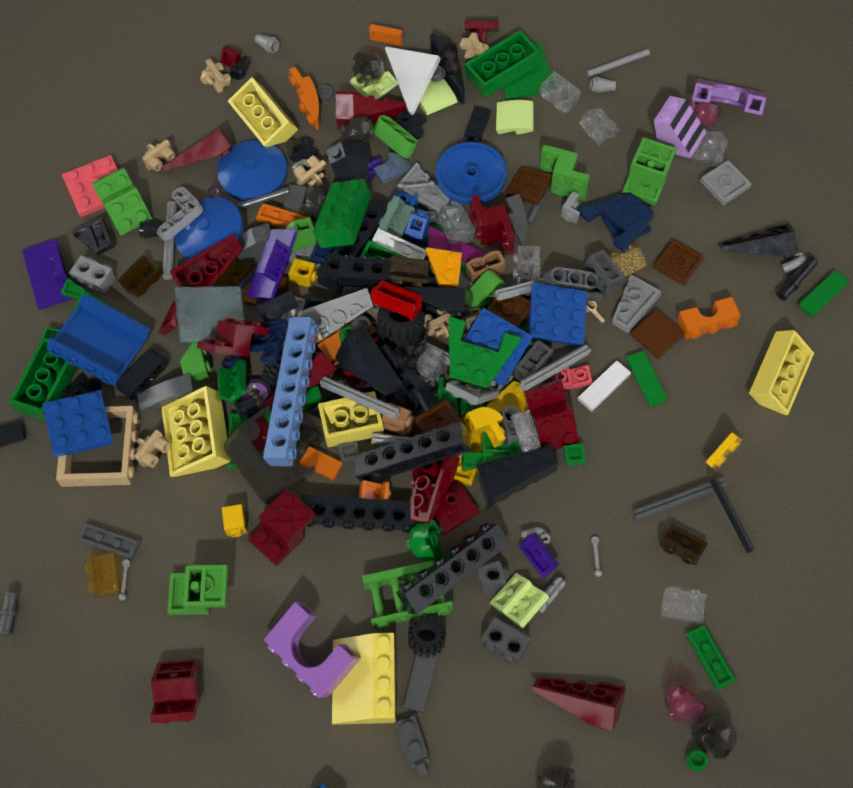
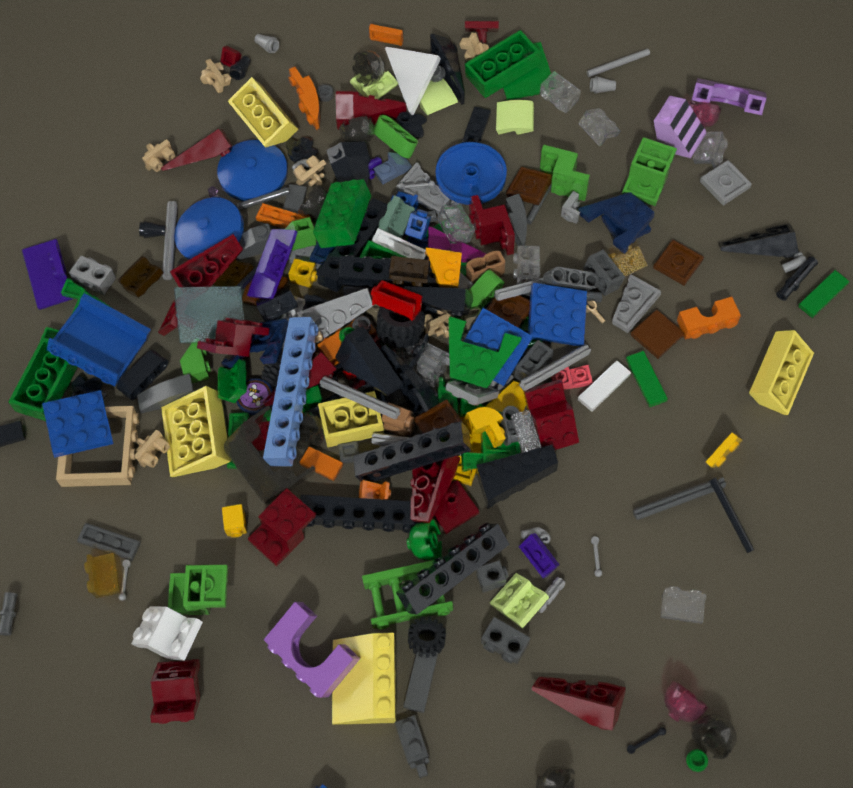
(80, 187): coral plate -> none
(95, 236): black wing -> none
(121, 201): bright green bracket -> none
(166, 632): none -> white bracket
(190, 210): light grey beam -> none
(246, 406): black bush -> none
(574, 455): green plate -> none
(631, 749): none -> black hinge
(683, 544): dark brown bracket -> none
(710, 657): green tile -> none

